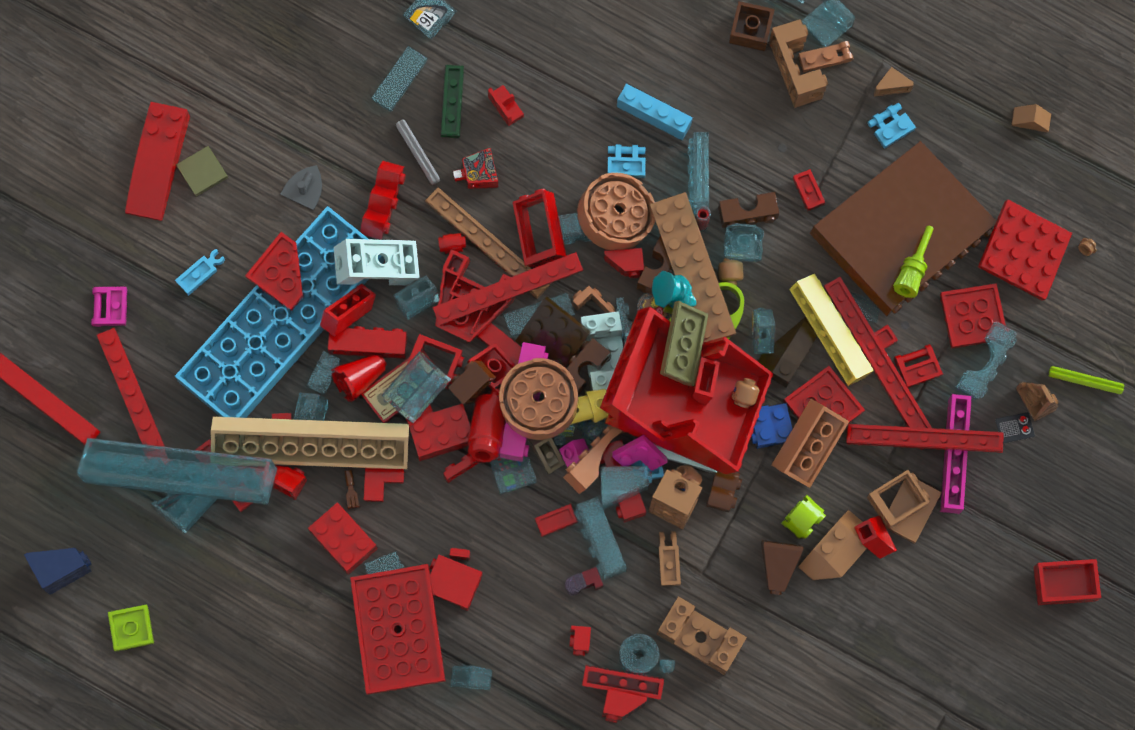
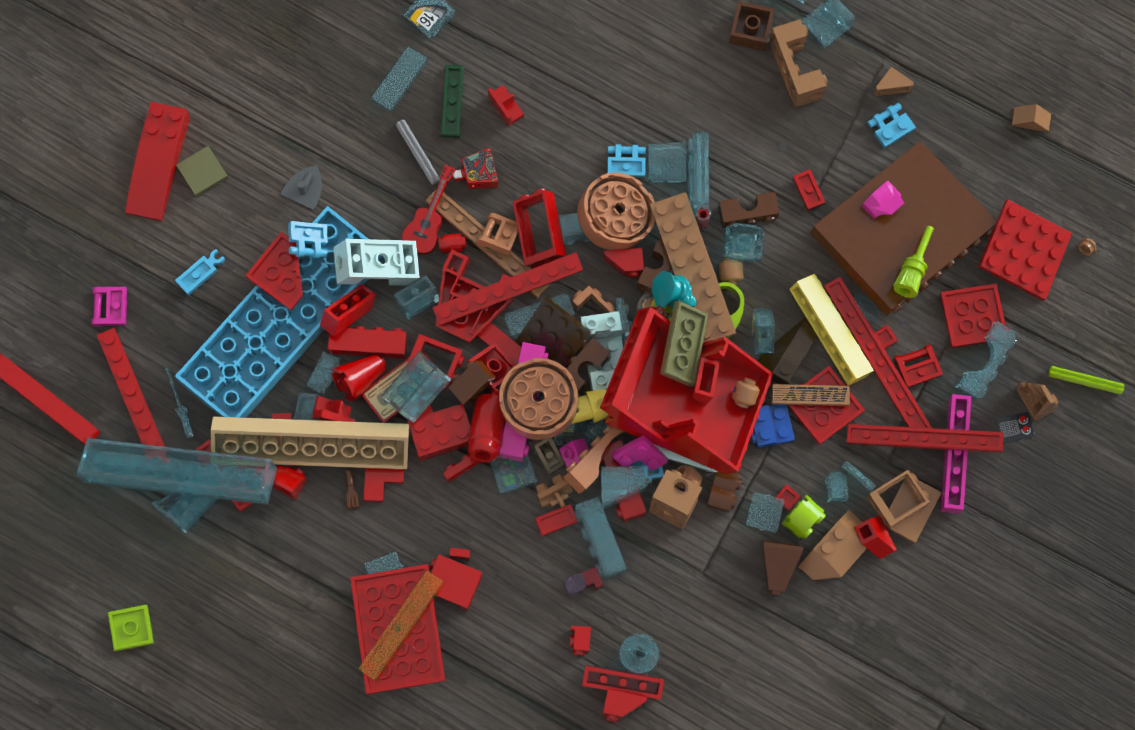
(58, 567): dark blue slope -> none
(180, 410): none -> clear light blue sword
(307, 233): none -> medium azure plate
(331, 410): none -> red panel
(342, 538): red brick -> none
(382, 200): red brick -> none
(401, 625): none -> clear yellow tile
(427, 221): none -> red piece
(471, 677): clear light blue slope -> none
(505, 235): none -> nougat plate
(554, 494): none -> medium nougat hips
(654, 112): medium azure brick -> none
(666, 665): clear light blue hinge -> none
(667, 162): none -> clear light blue plate
(669, 561): medium nougat hinge -> none
(720, 644): medium nougat plate -> none
(765, 512): none -> clear light blue piece
(790, 497): none -> red tile
(810, 395): none -> medium nougat tile
(810, 443): nougat slope -> none
(825, 57): nougat plate -> none
(836, 487): none -> clear light blue brick
(858, 477): none -> clear light blue tile
(883, 201): none -> dark pink slope
(1067, 582): red piece -> none

